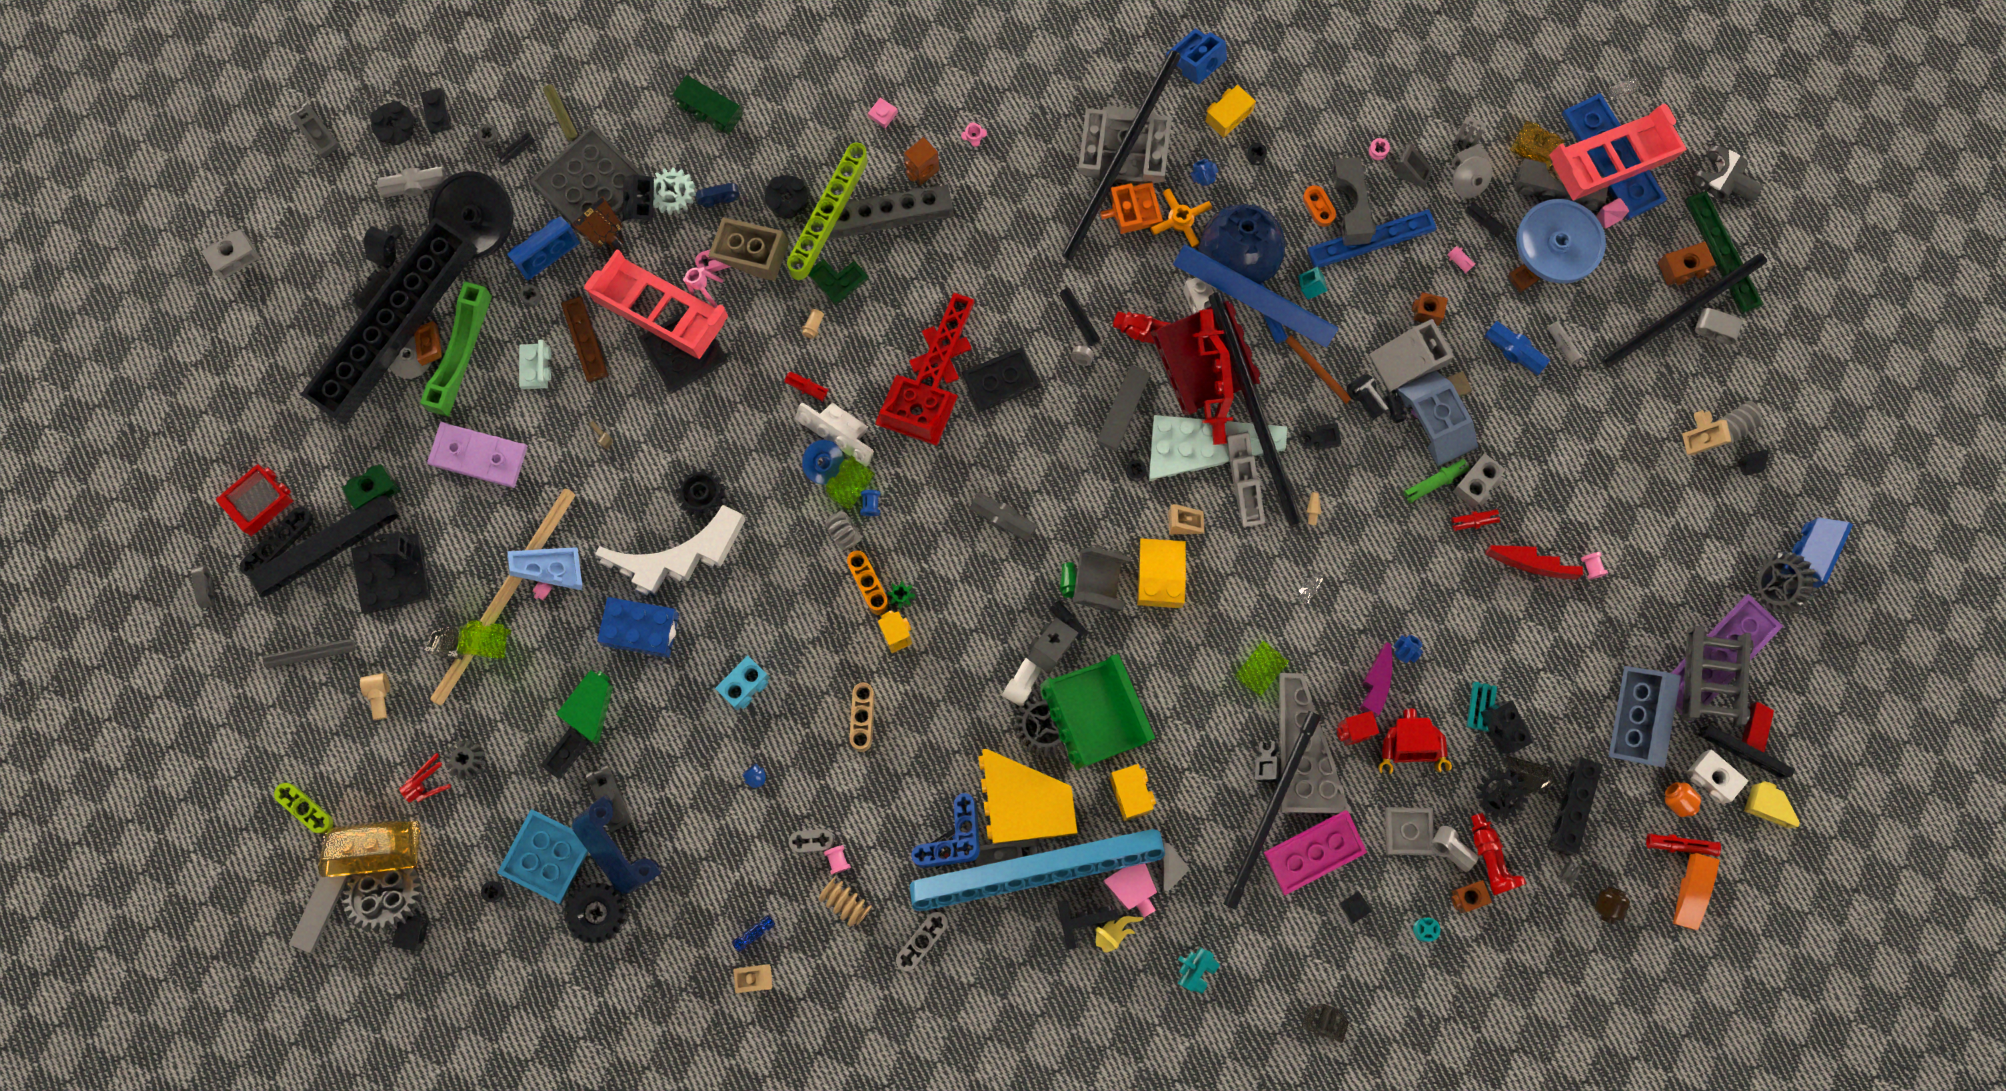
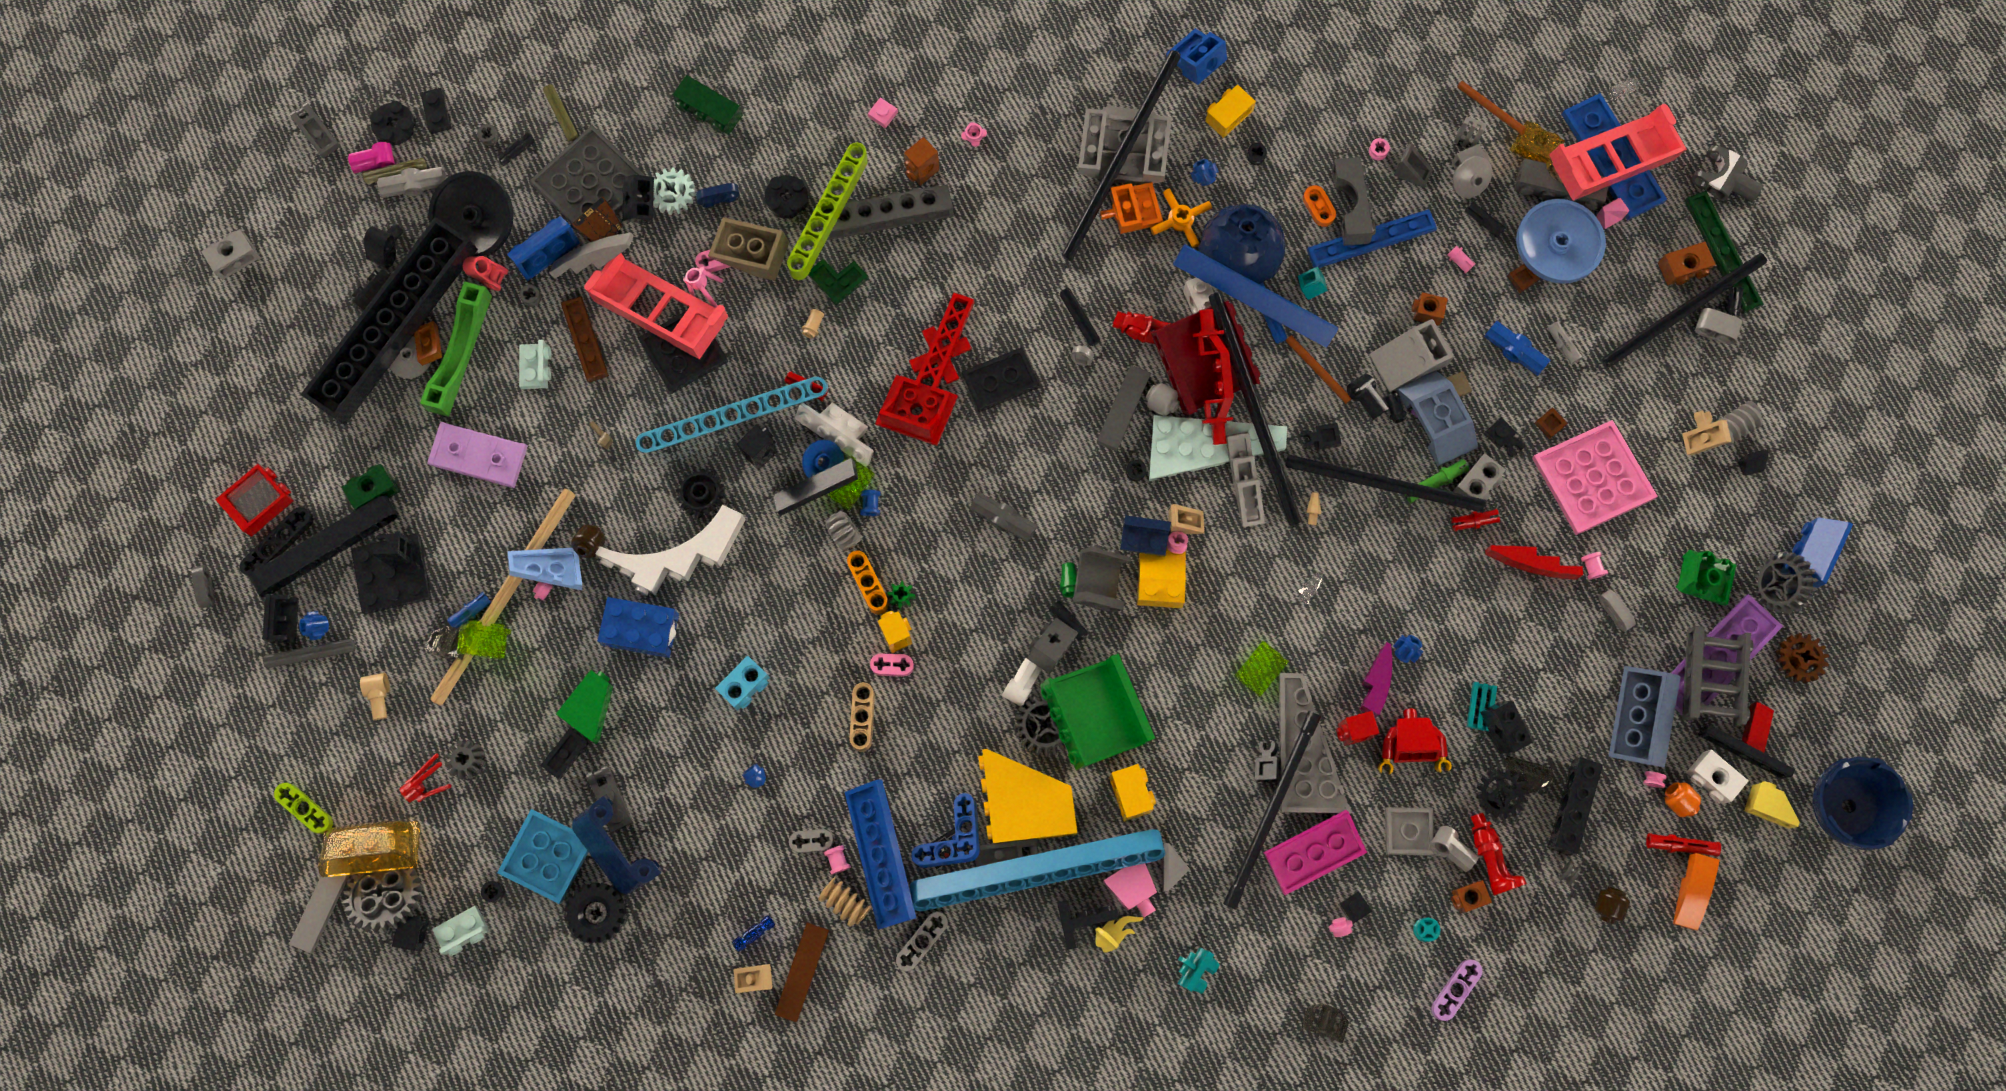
(280, 619): none -> black hinge
(314, 625): none -> blue gear
(372, 176): none -> olive axle
(377, 157): none -> dark pink piece
(460, 930): none -> light aqua bracket
(469, 610): none -> blue axle
(488, 273): none -> coral piece
(587, 541): none -> dark brown head
(595, 252): none -> light grey slope
(720, 414): none -> medium azure beam
(757, 446): none -> black brick
(802, 972): none -> reddish brown tile
(815, 486): none -> tile
(880, 854): none -> blue plate
(891, 670): none -> bright pink beam
(1145, 535): none -> dark blue bracket
(1162, 399): none -> light grey head
(1181, 538): none -> bright pink bush
(1341, 927): none -> bright pink plate
(1386, 483): none -> black axle
(1472, 979): none -> lavender beam
(1491, 107): none -> dark orange bar
(1502, 435): none -> black plate
(1551, 423): none -> reddish brown plate
(1594, 477): none -> bright pink plate
(1617, 610): none -> light grey beam
(1654, 779): none -> bright pink bush
(1706, 576): none -> green slope
(1734, 302): none -> black pin
(1809, 652): none -> reddish brown gear
(1878, 802): none -> dark blue piece

